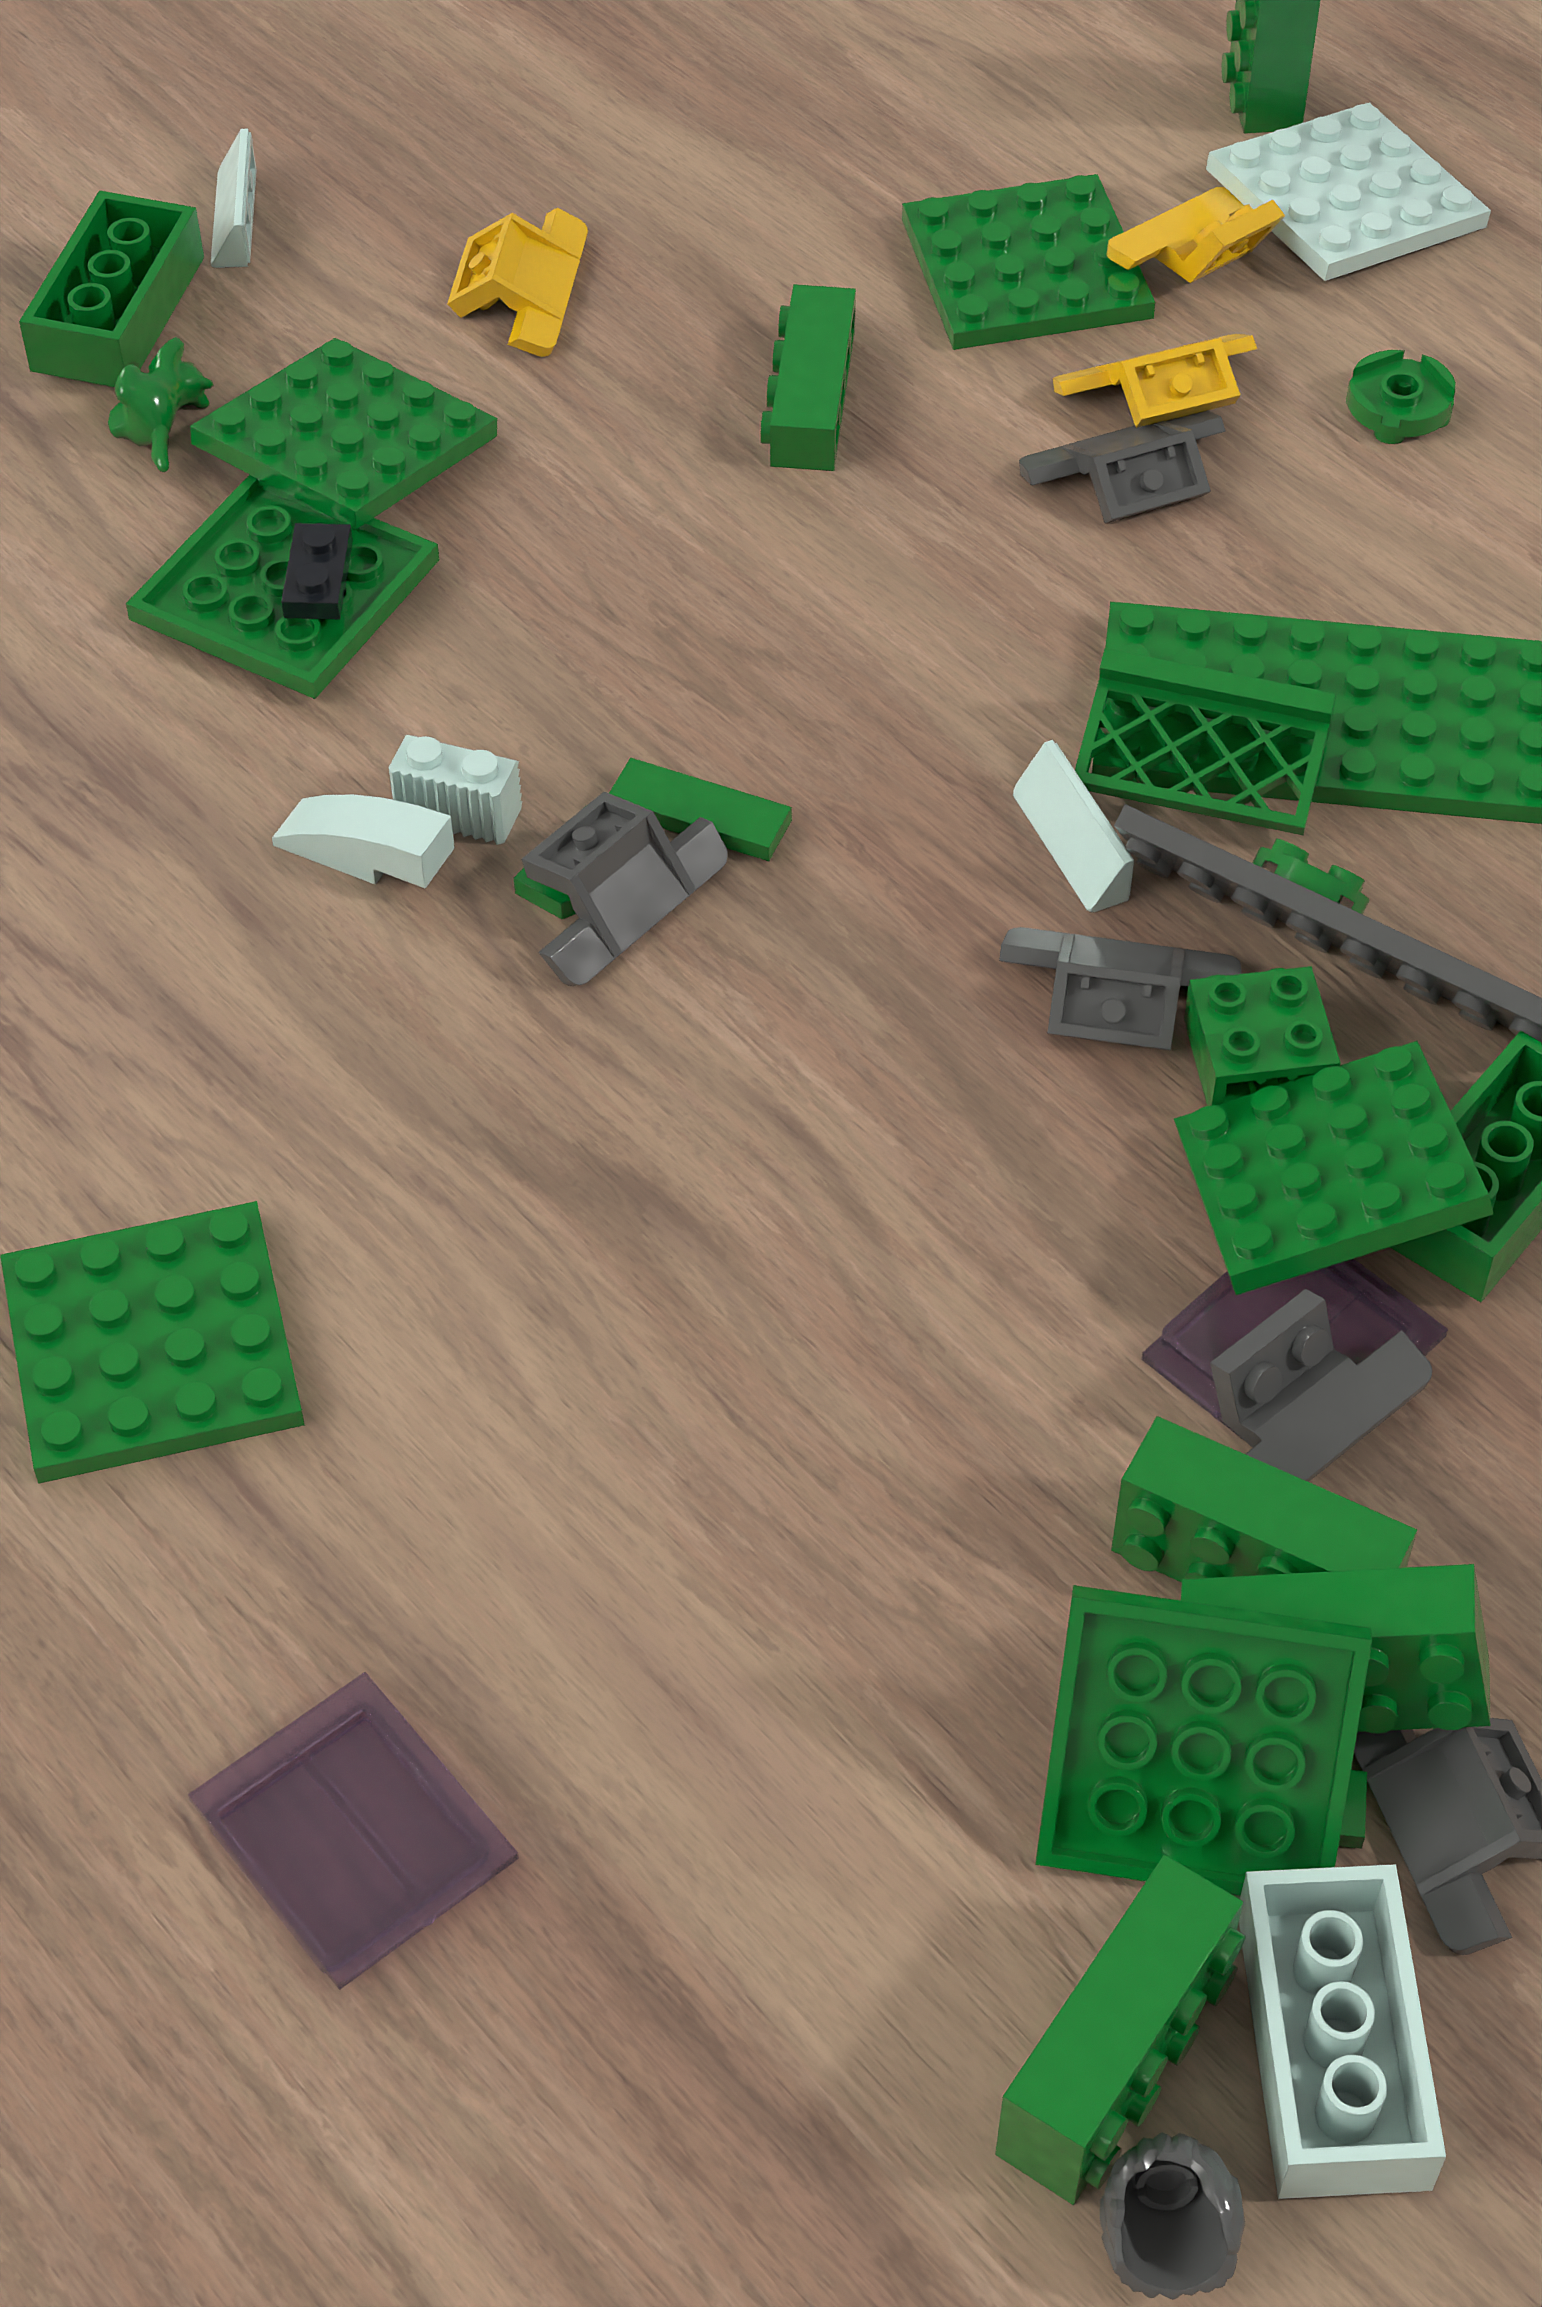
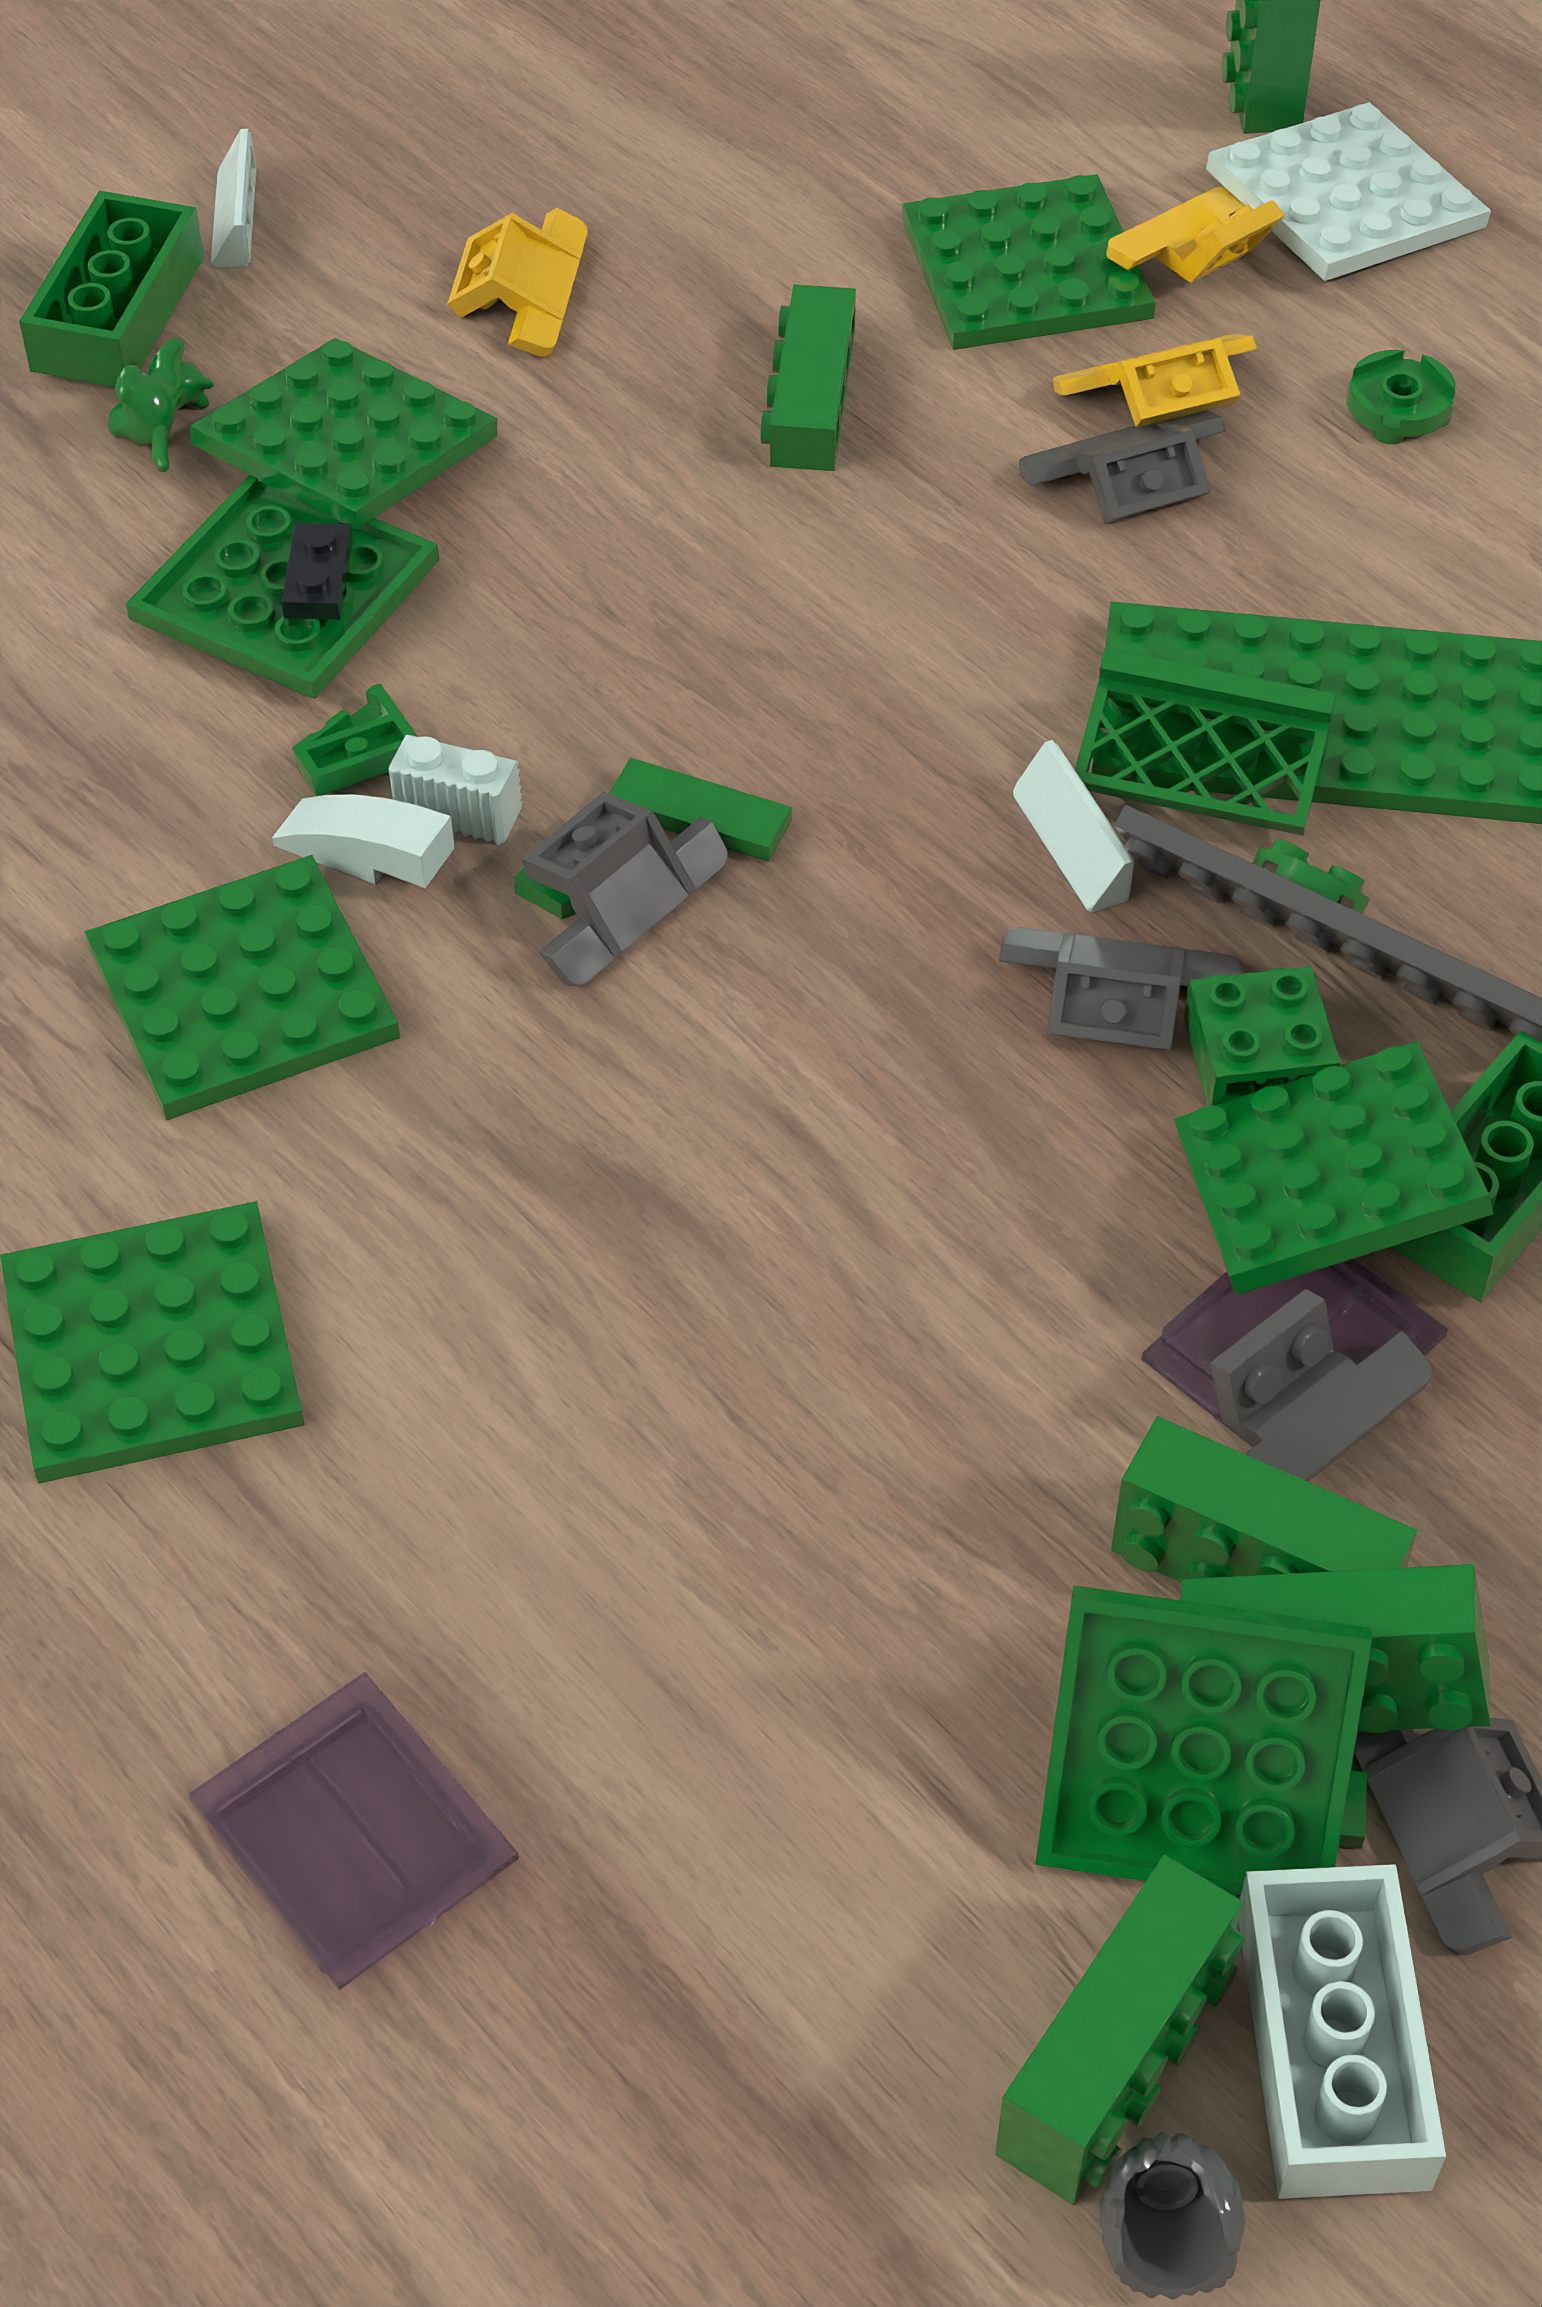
(241, 986): none -> green plate
(353, 745): none -> green wing

